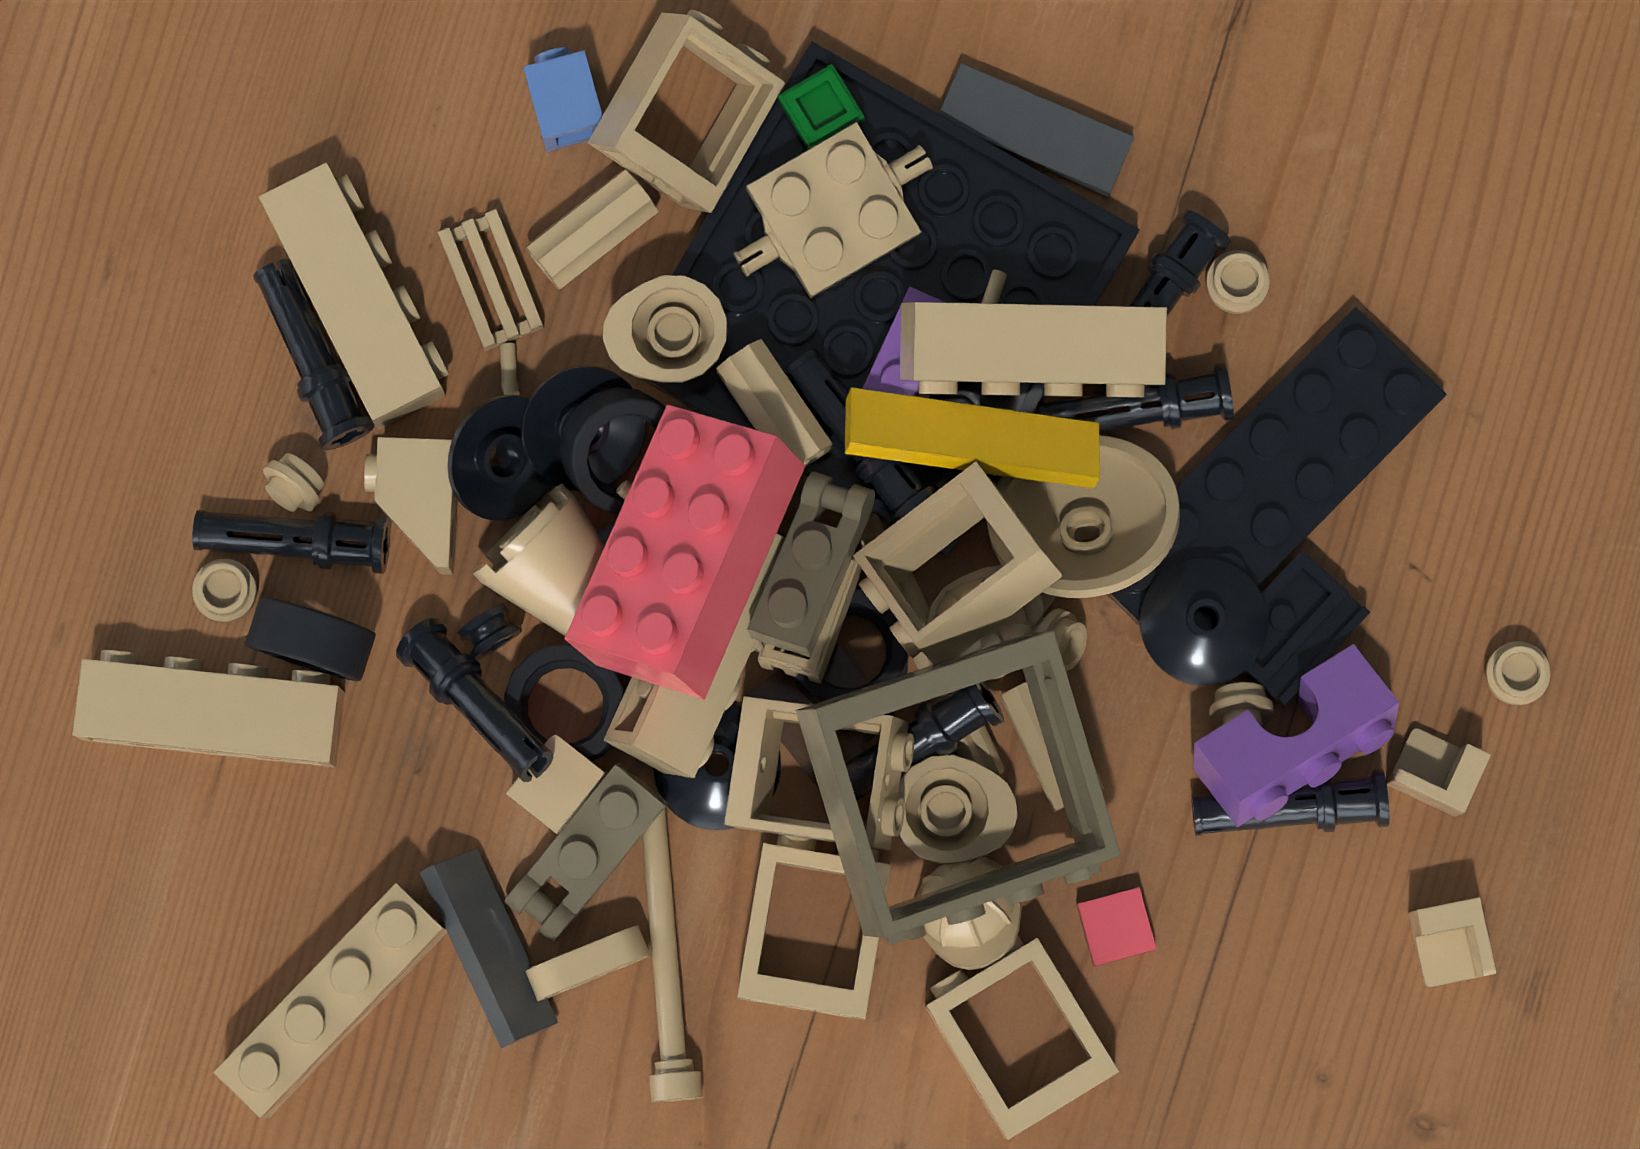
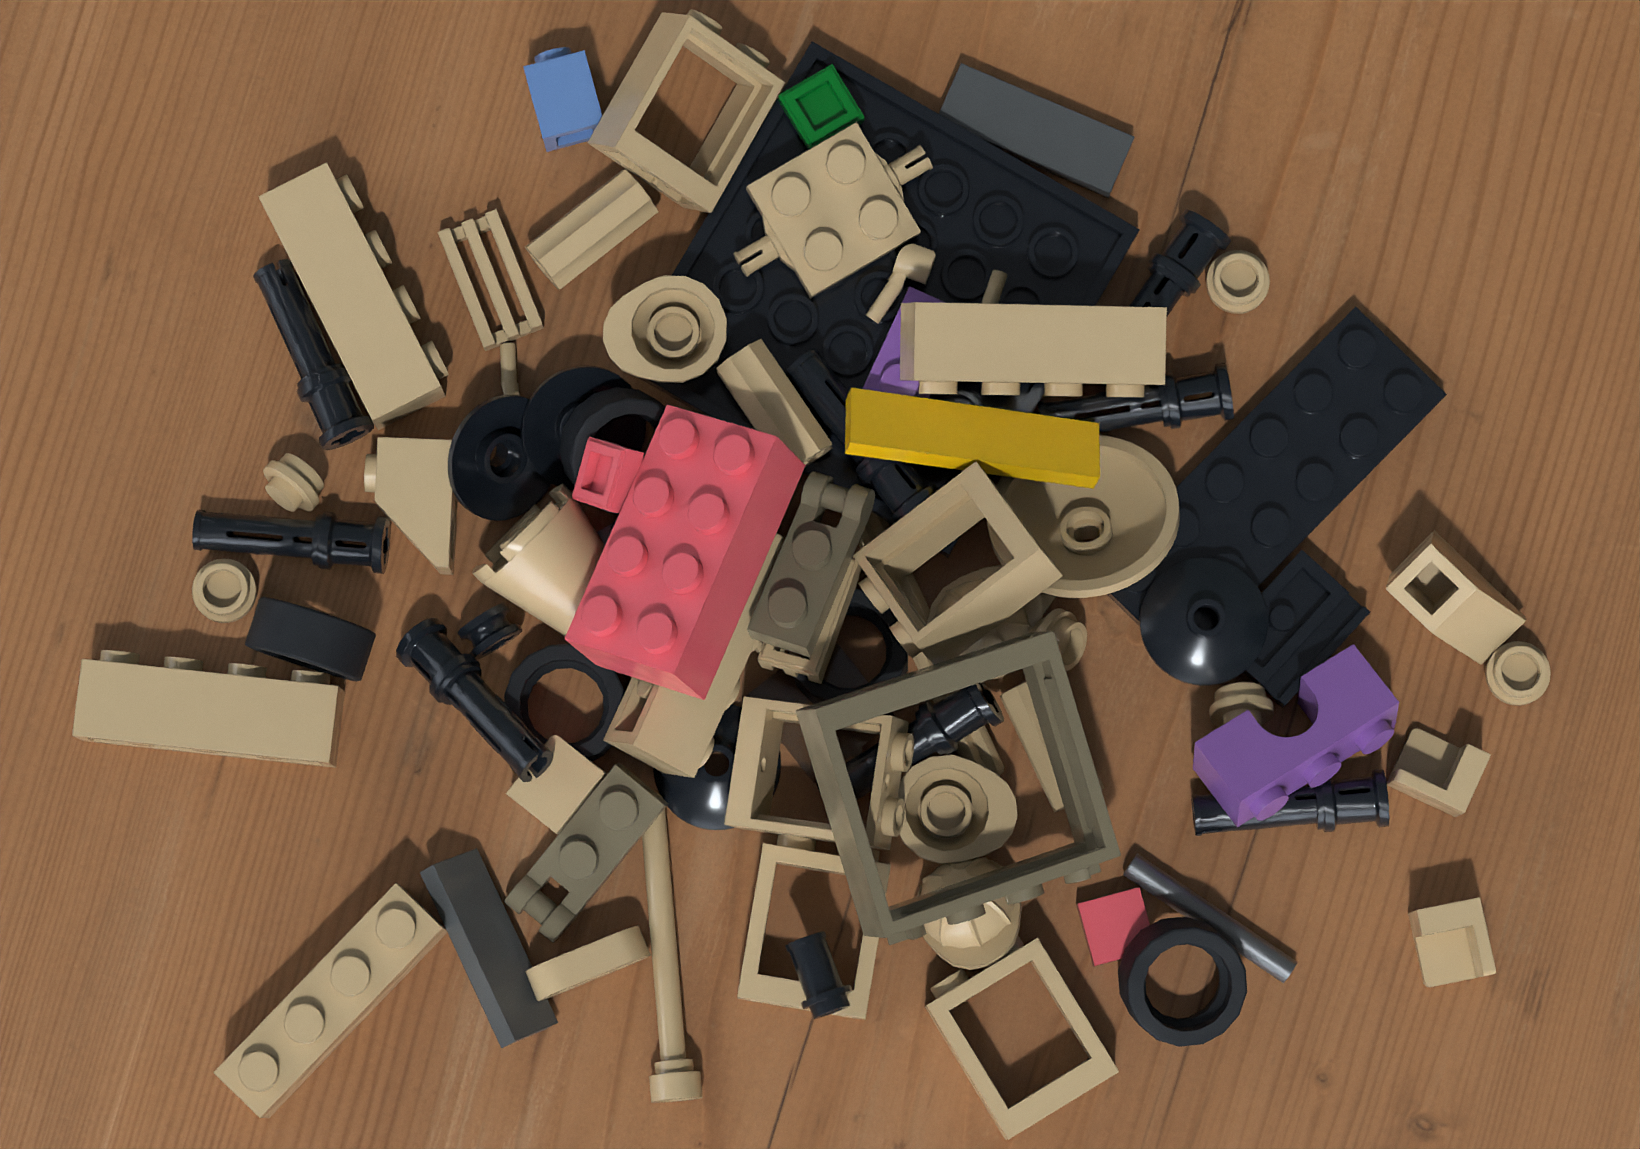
(606, 474): none -> coral tile
(818, 975): none -> black pin
(911, 263): none -> tan hand
(1195, 907): none -> flat silver bar
(1216, 1015): none -> black tyre
(1453, 599): none -> tan slope

